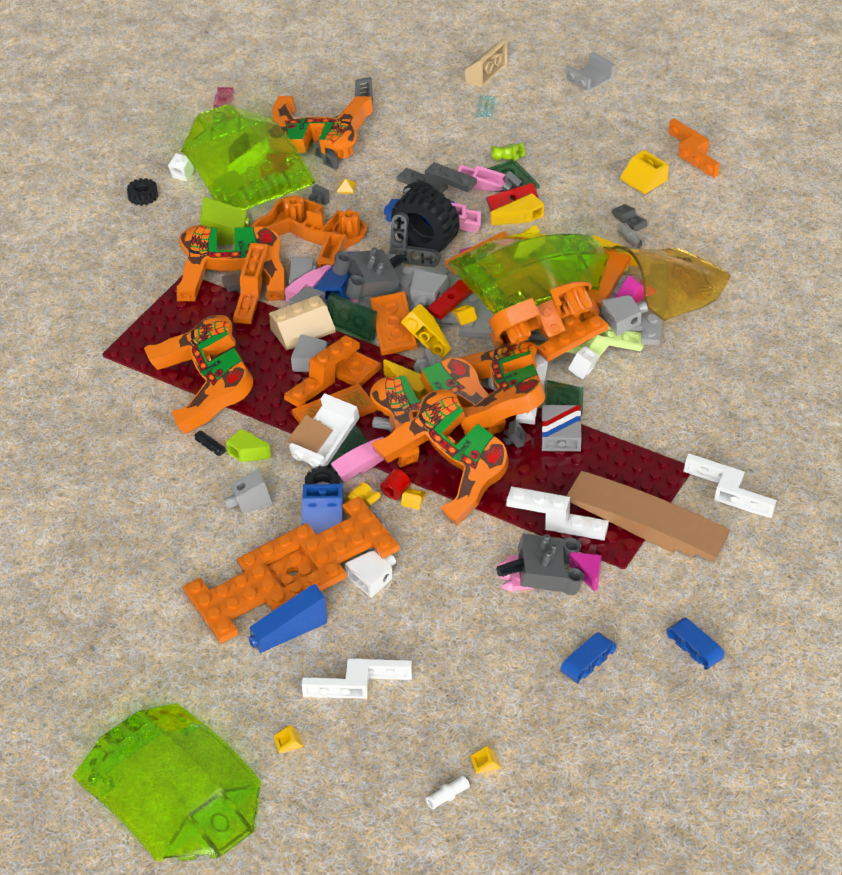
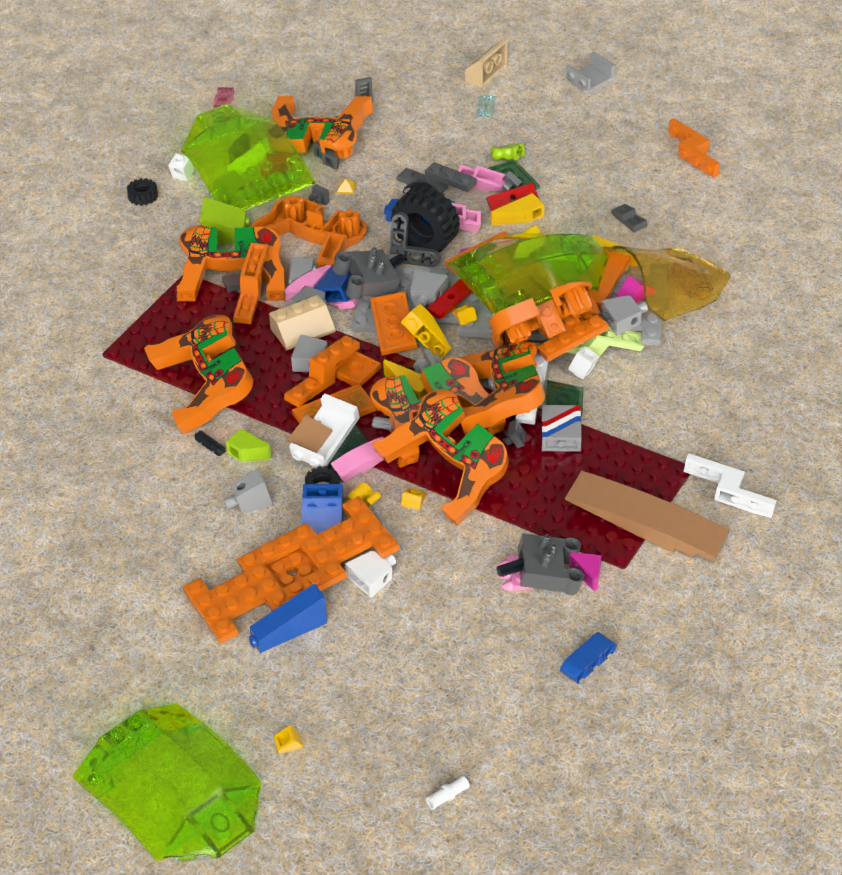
(352, 318): clear green tile -> none
(357, 678): white bracket -> none
(395, 484): red piece -> none
(485, 760): yellow slope -> none
(557, 513): white bracket -> none
(631, 236): light grey pin -> none
(645, 172): yellow slope -> none
(696, 642): blue beam -> none

